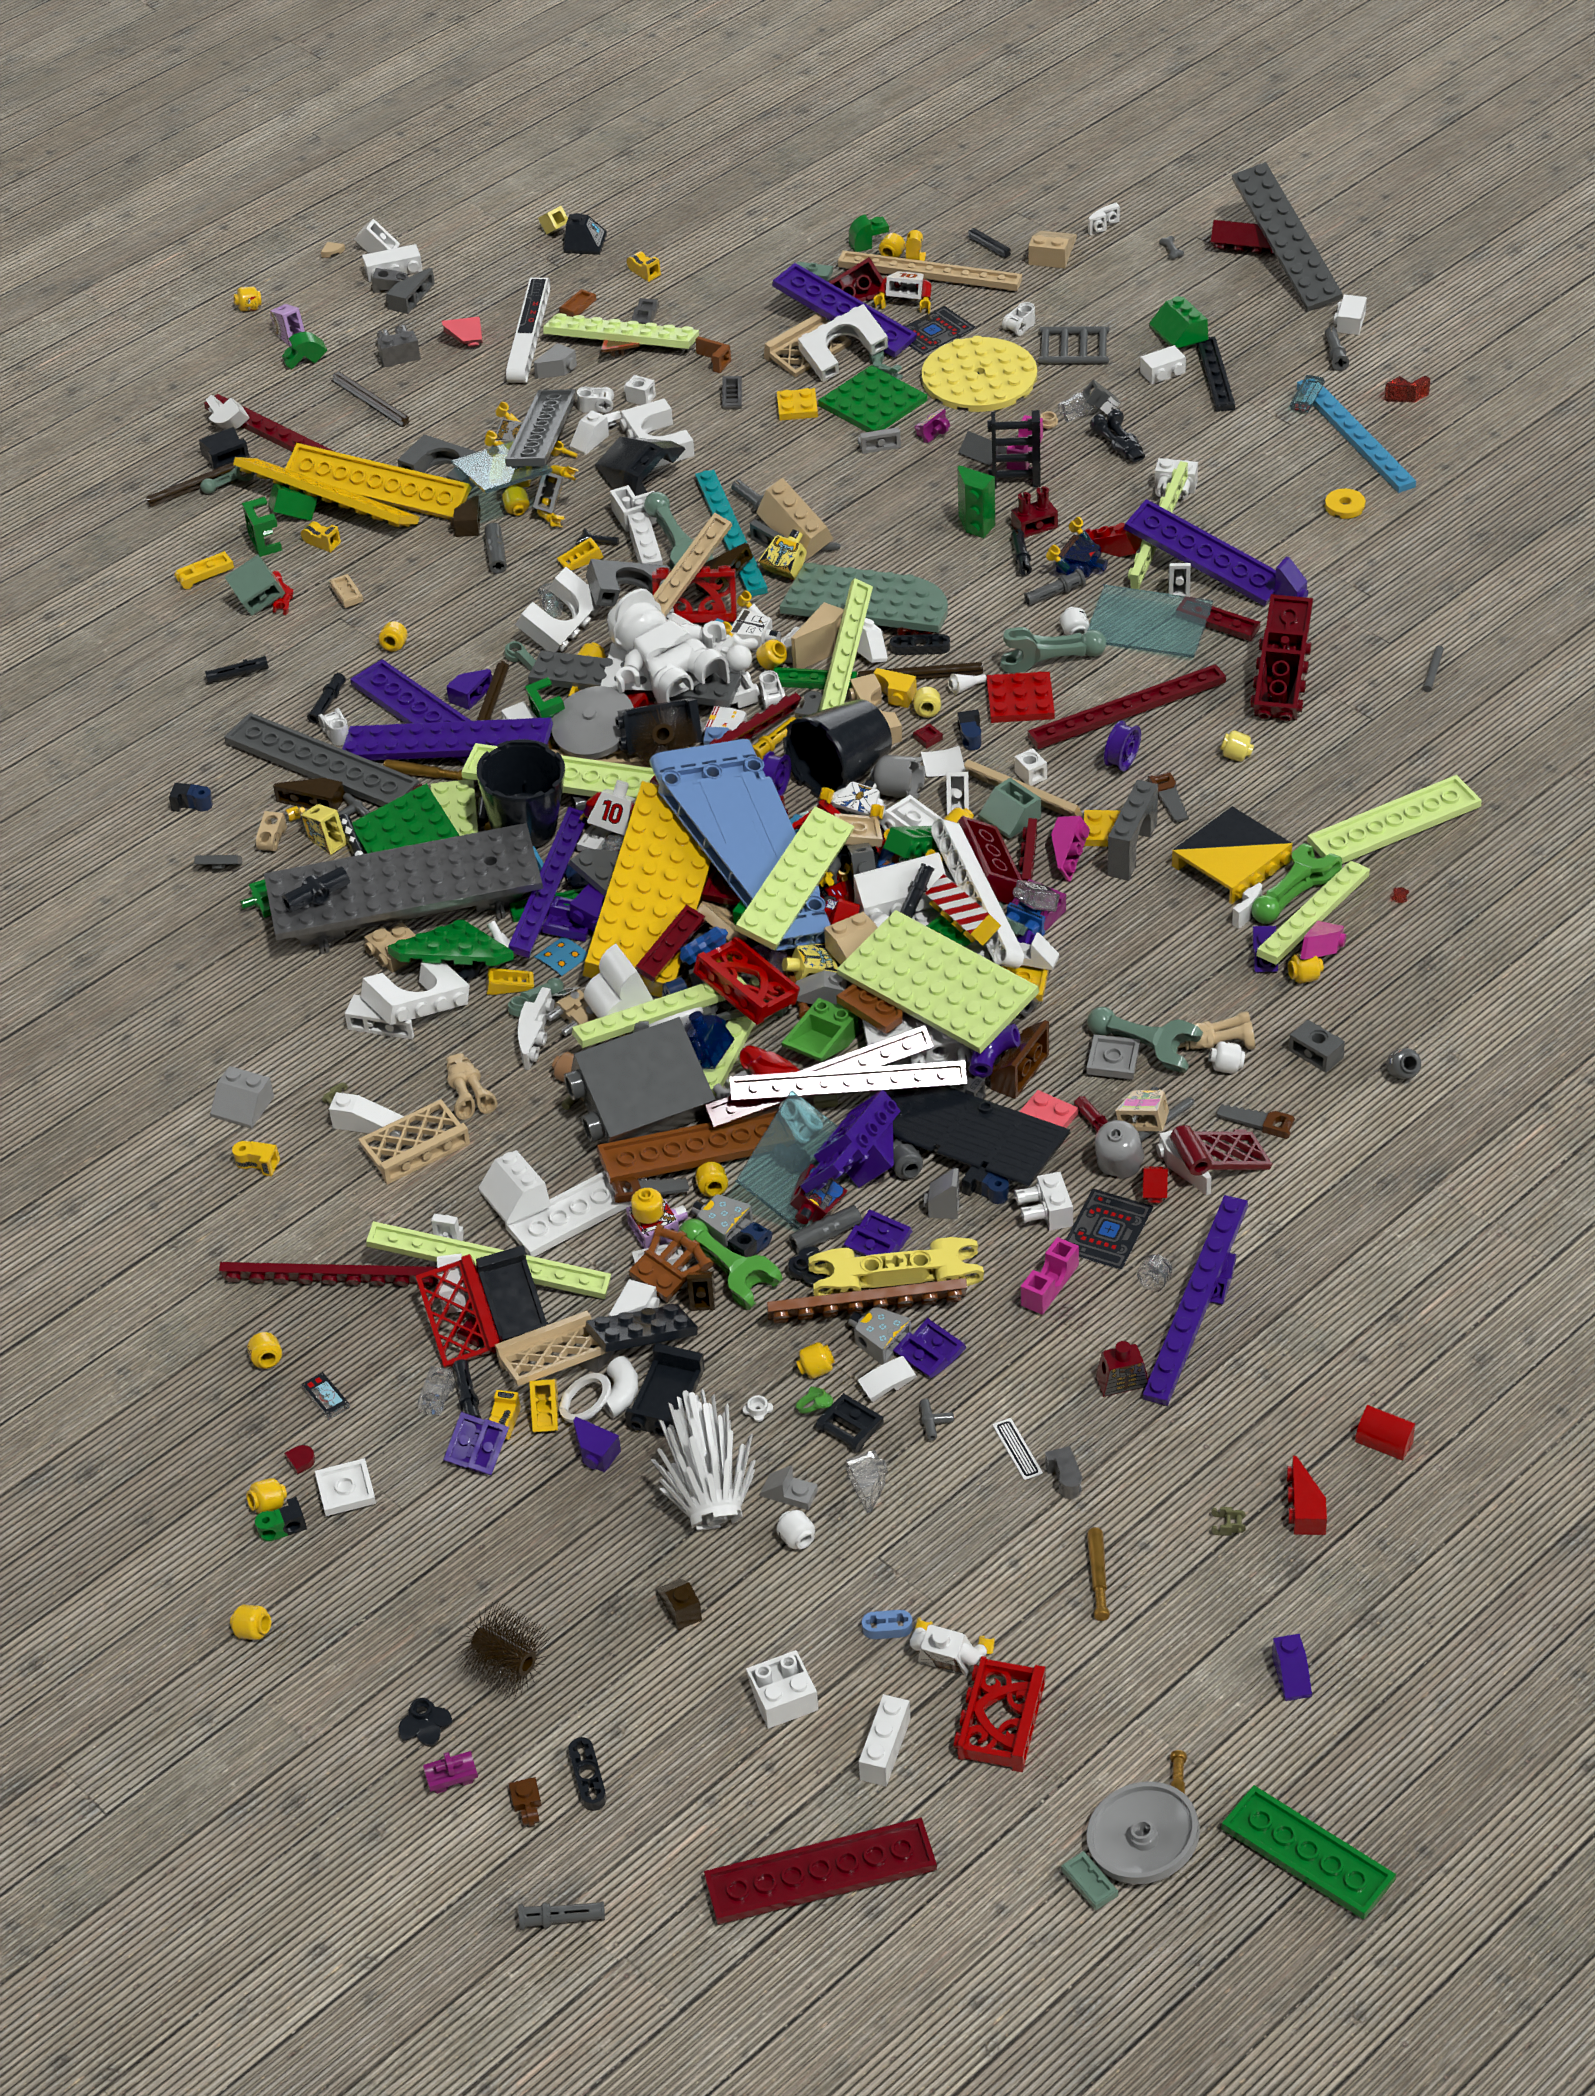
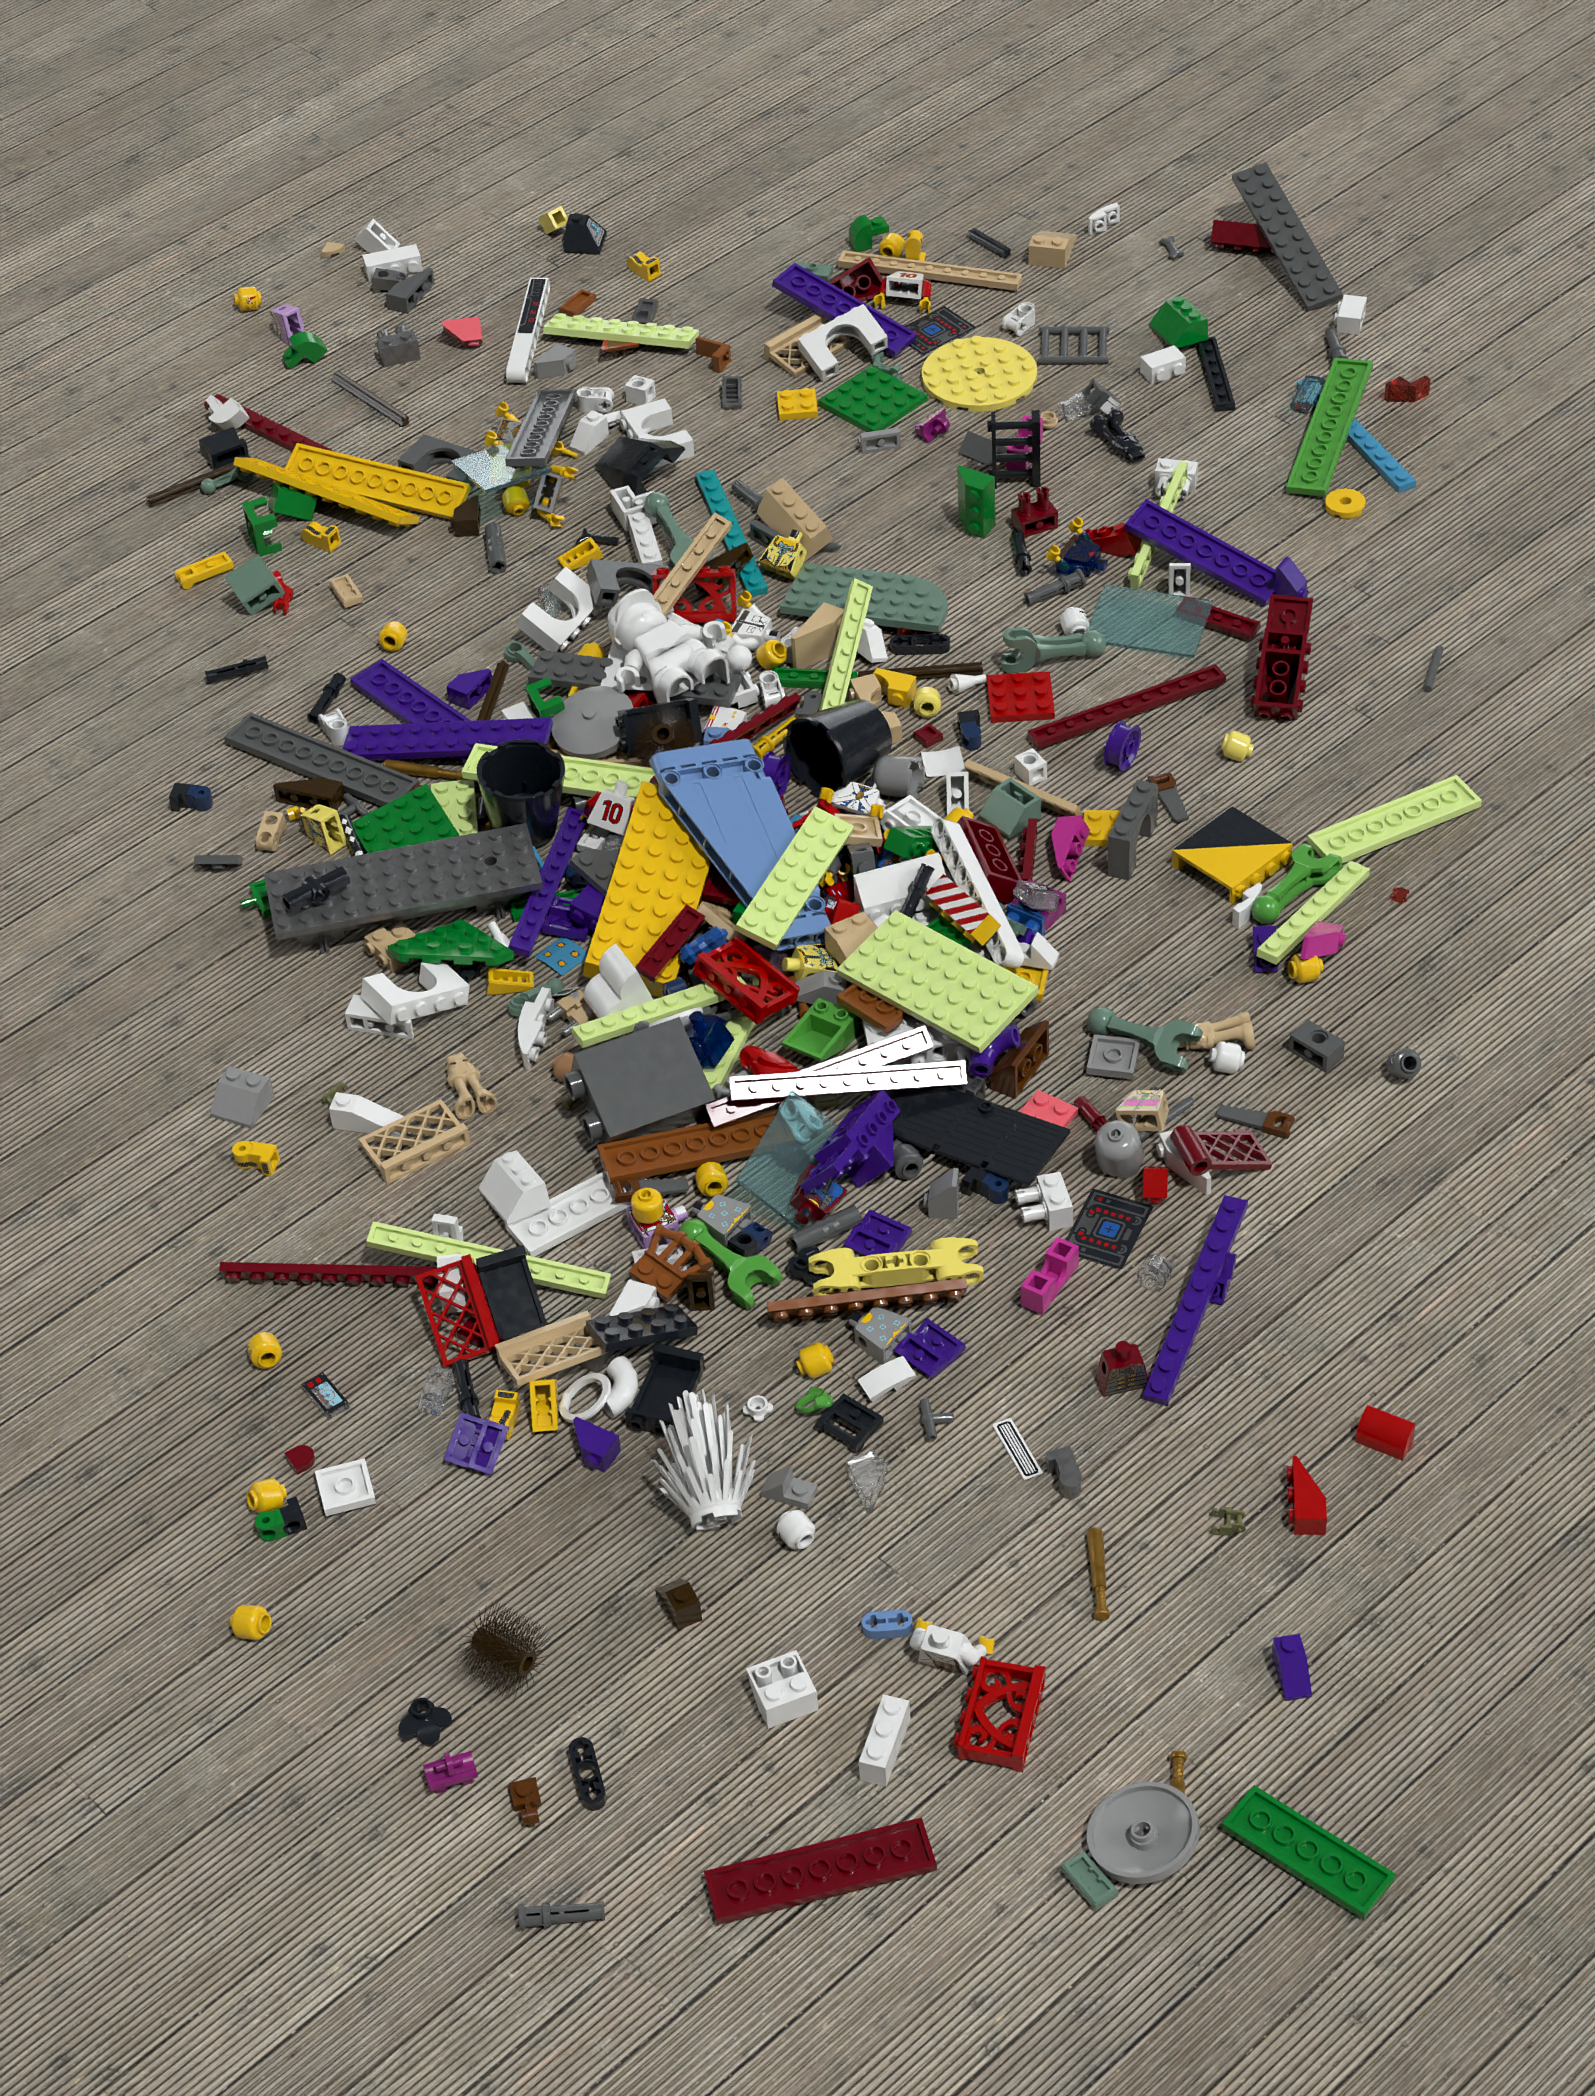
(1329, 427): none -> bright green plate

